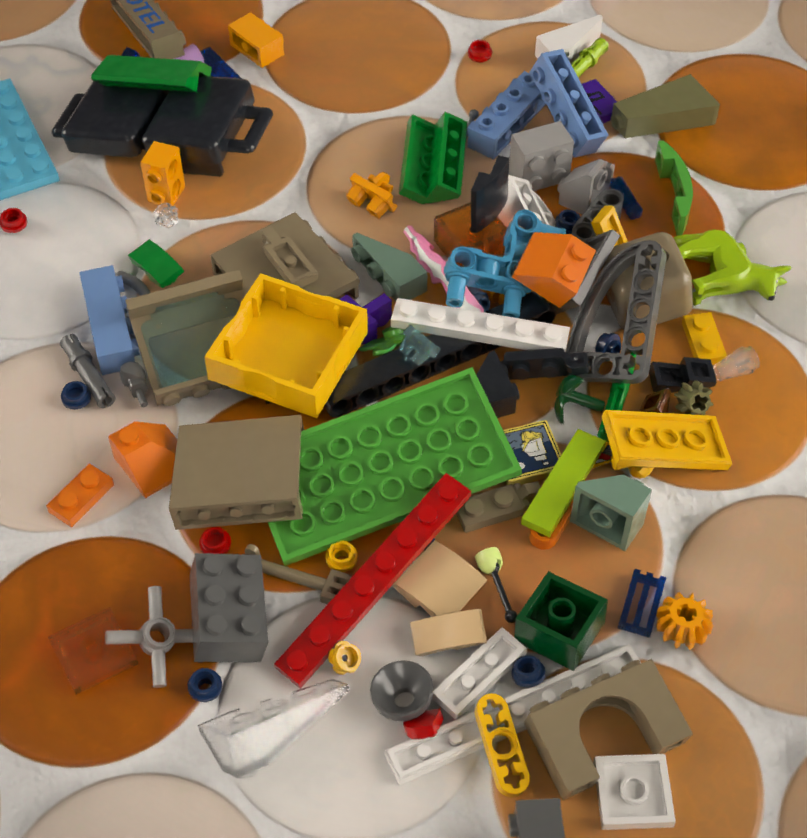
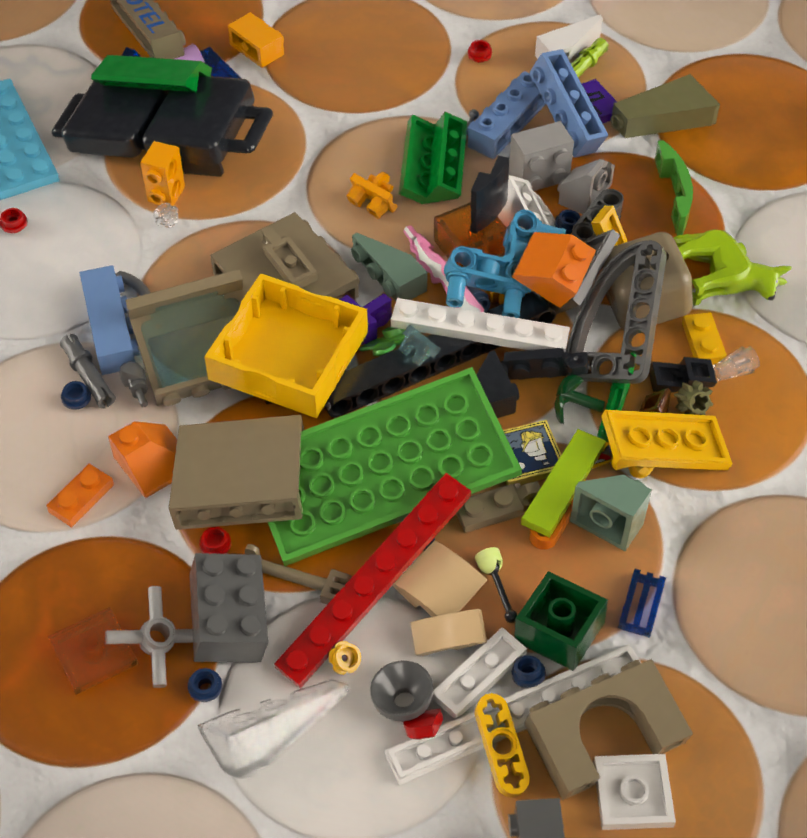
(156, 264): green slope -> none
(338, 549): yellow plate -> none
(608, 343): dark blue plate -> none
(630, 203): clear blue axle -> none
(684, 620): light orange gear -> none

